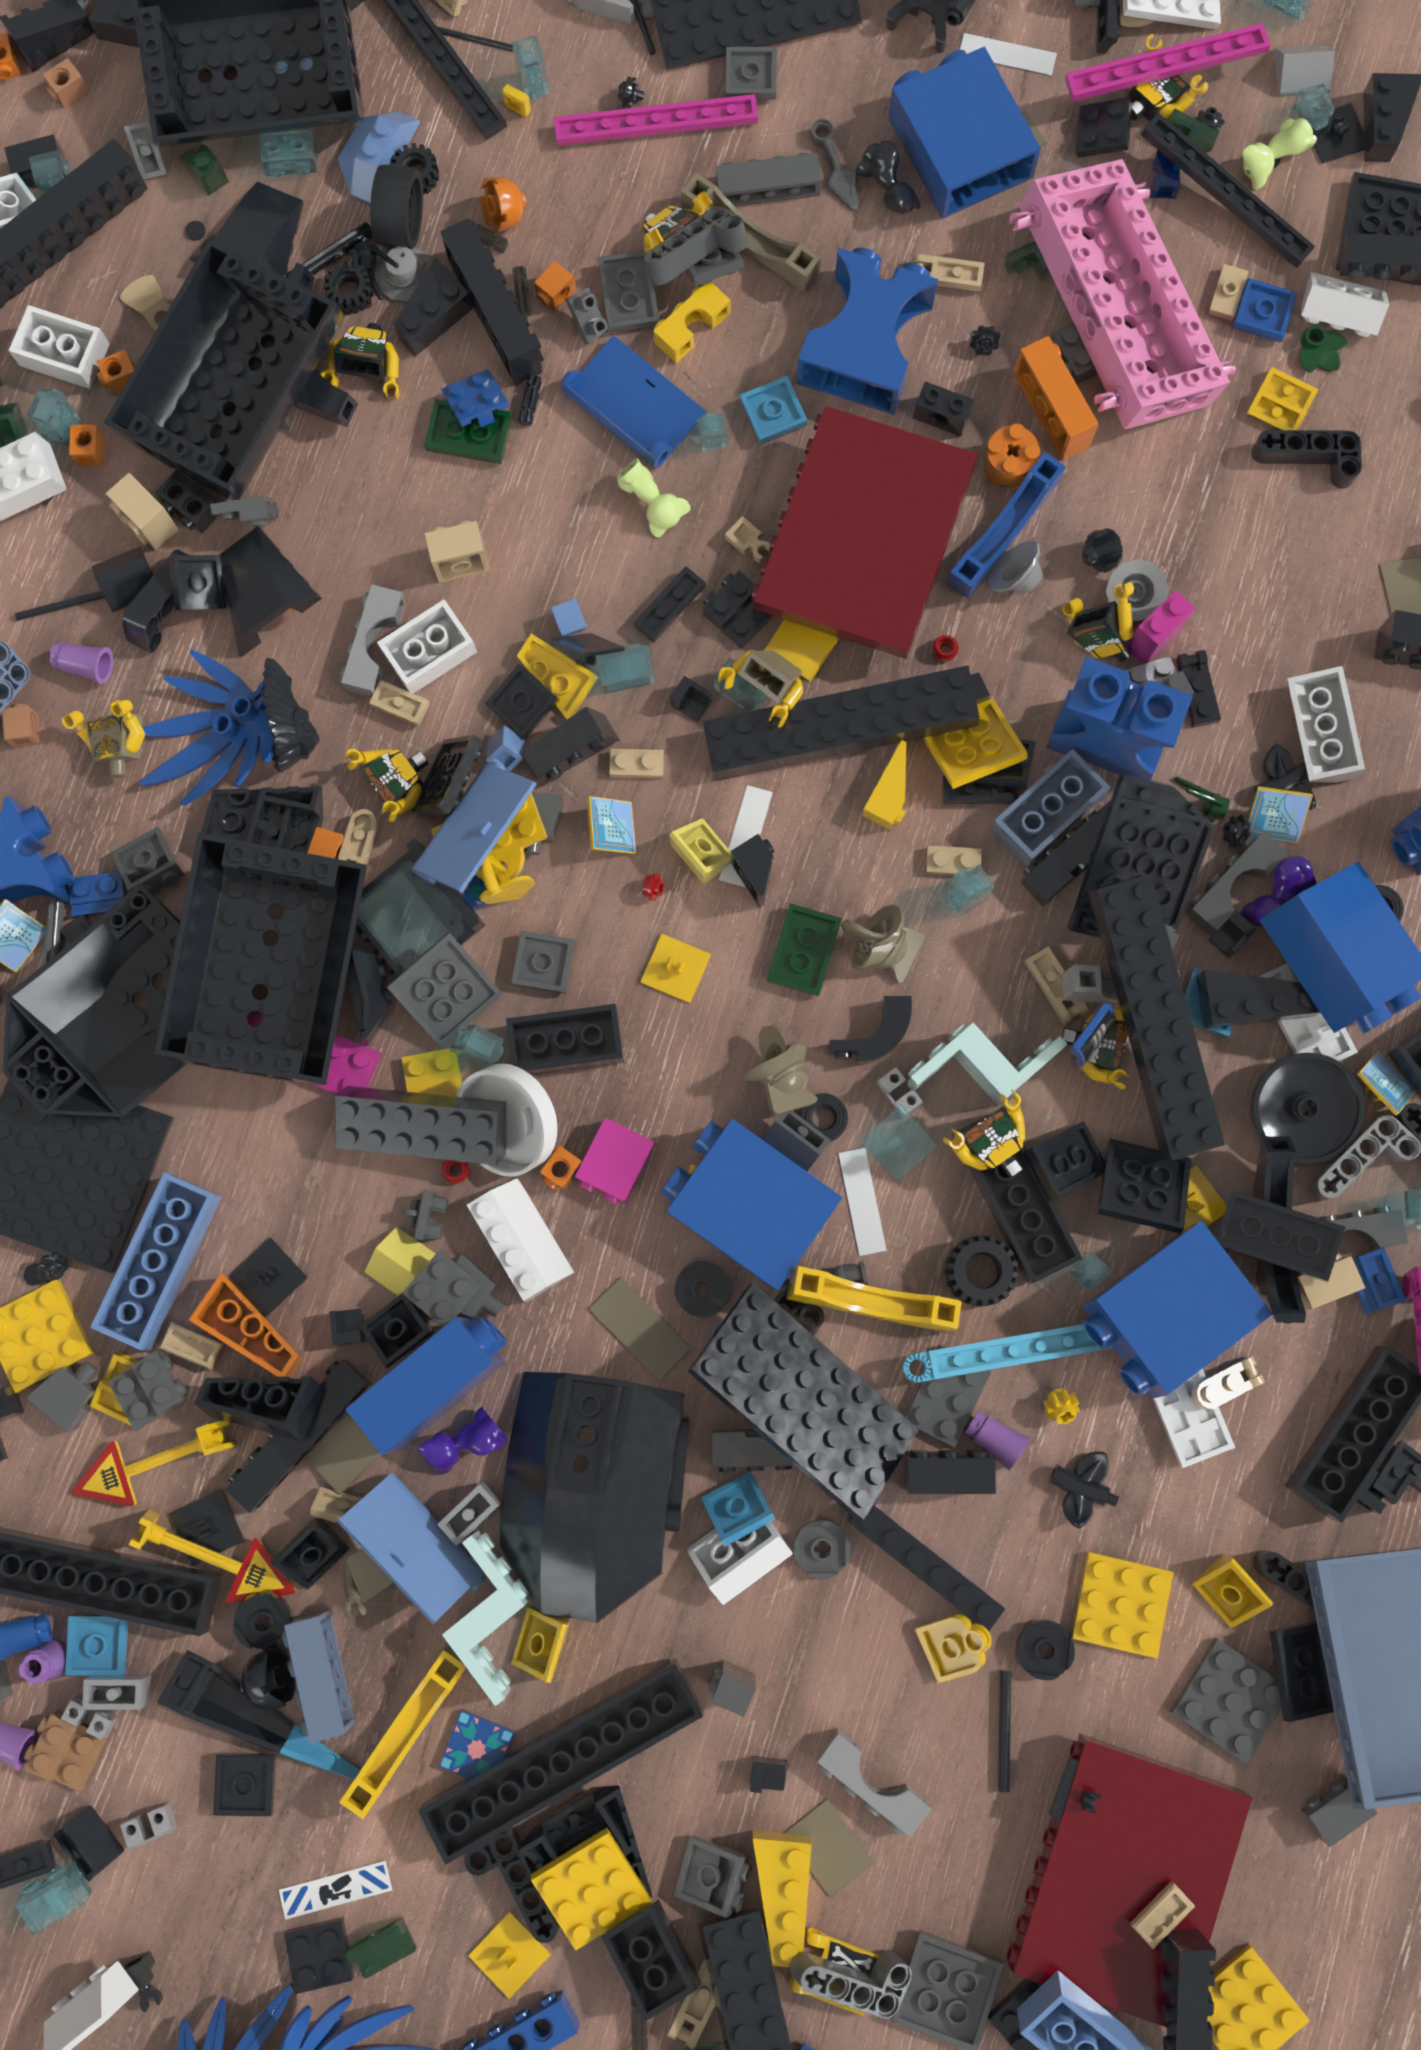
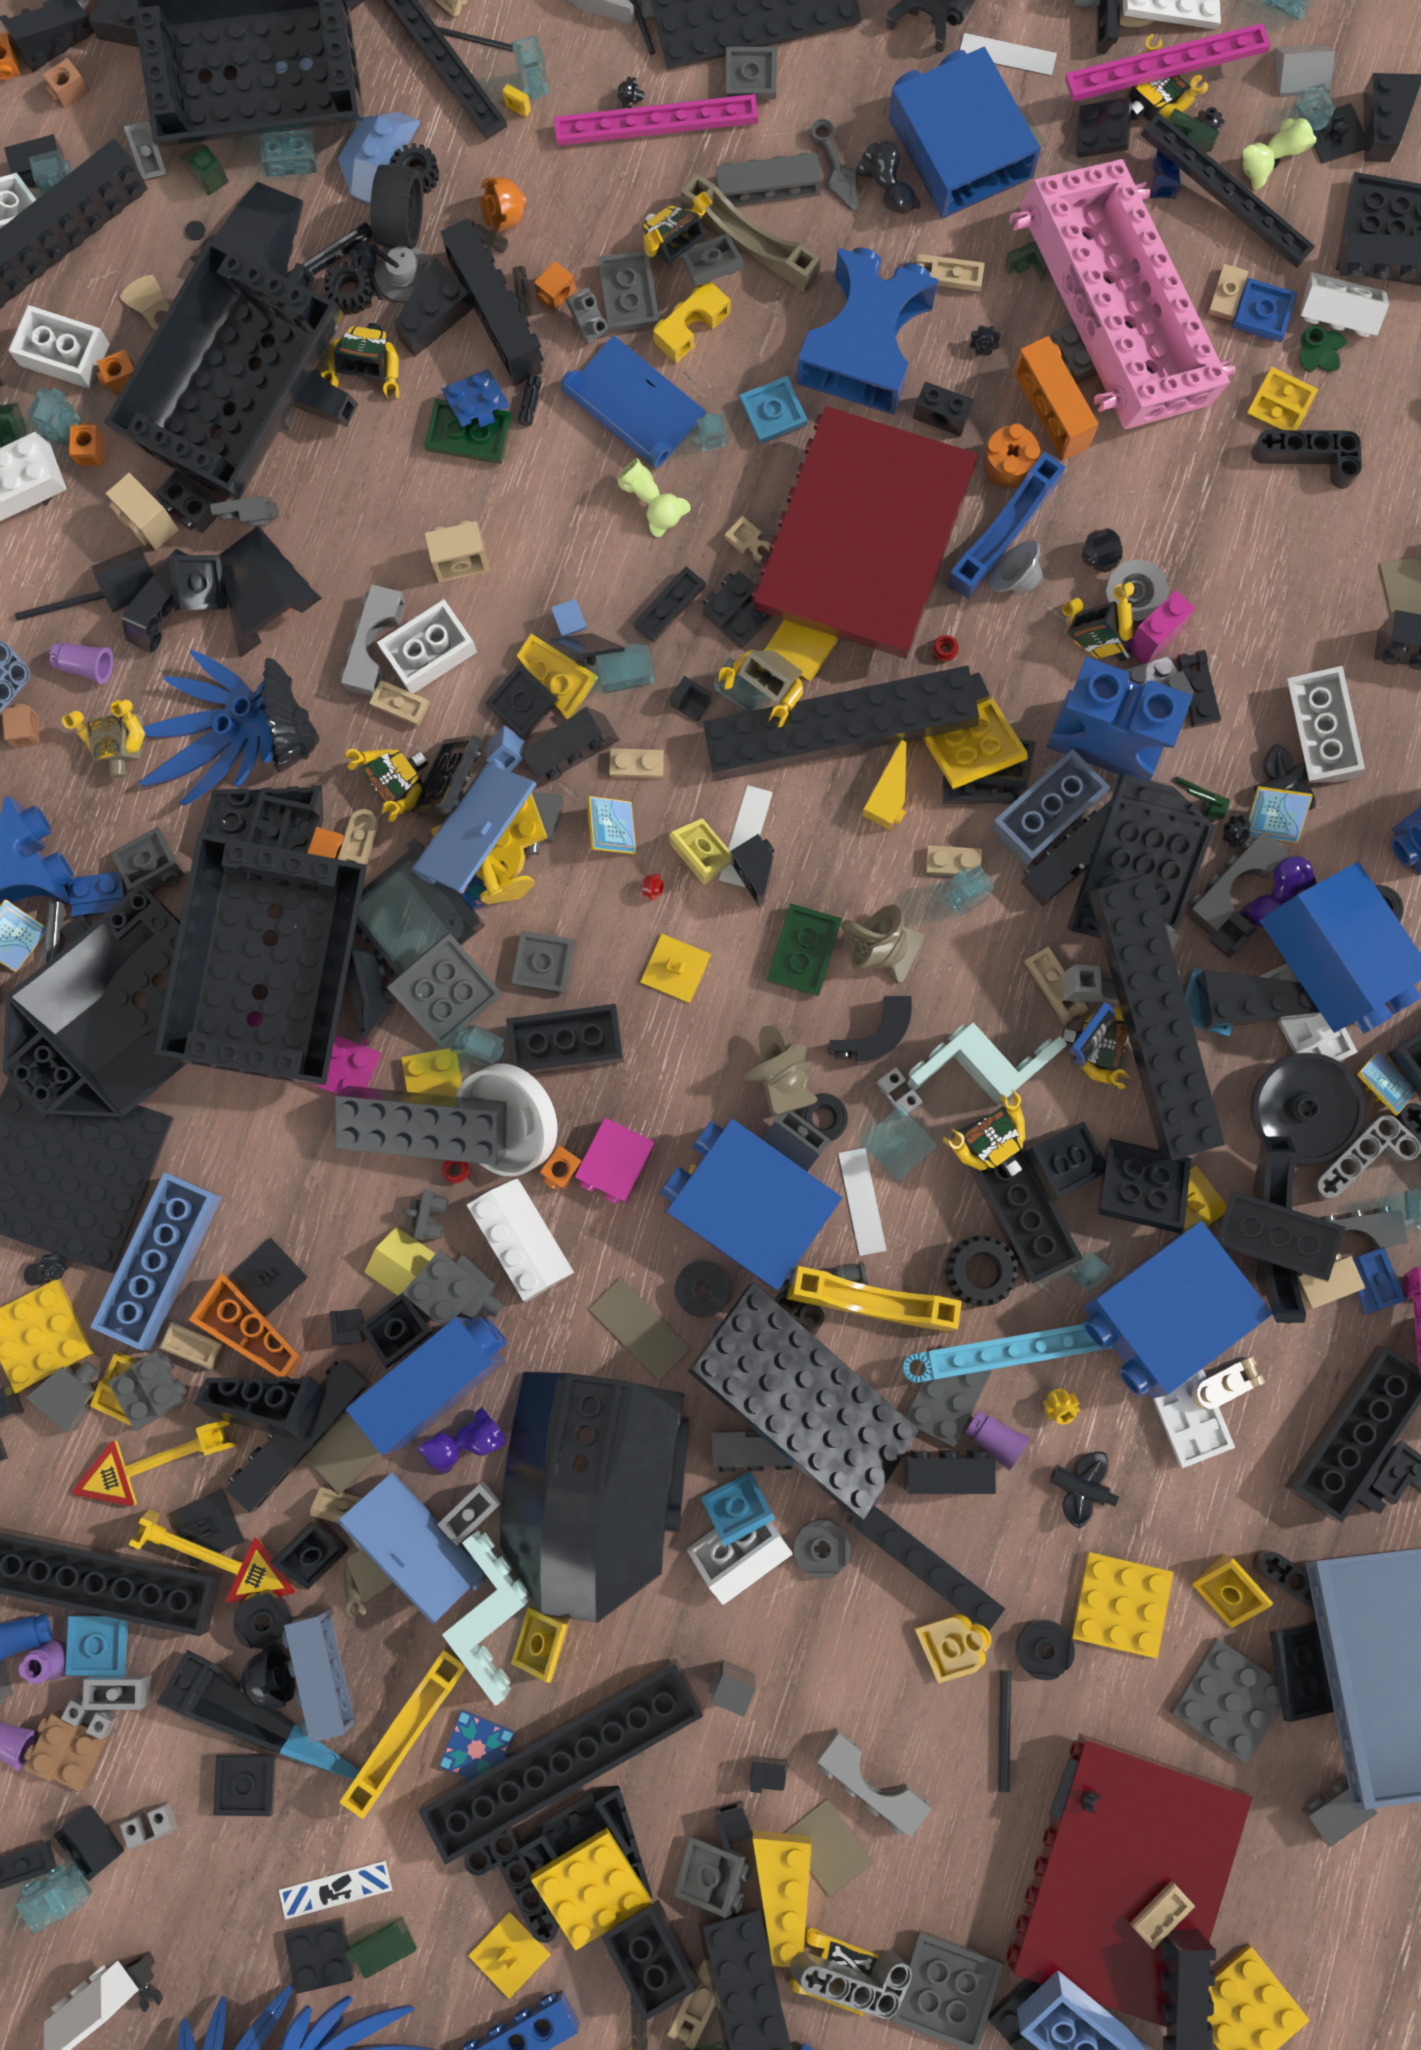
(694, 242): dark grey beam -> none
(732, 1823): none -> black panel

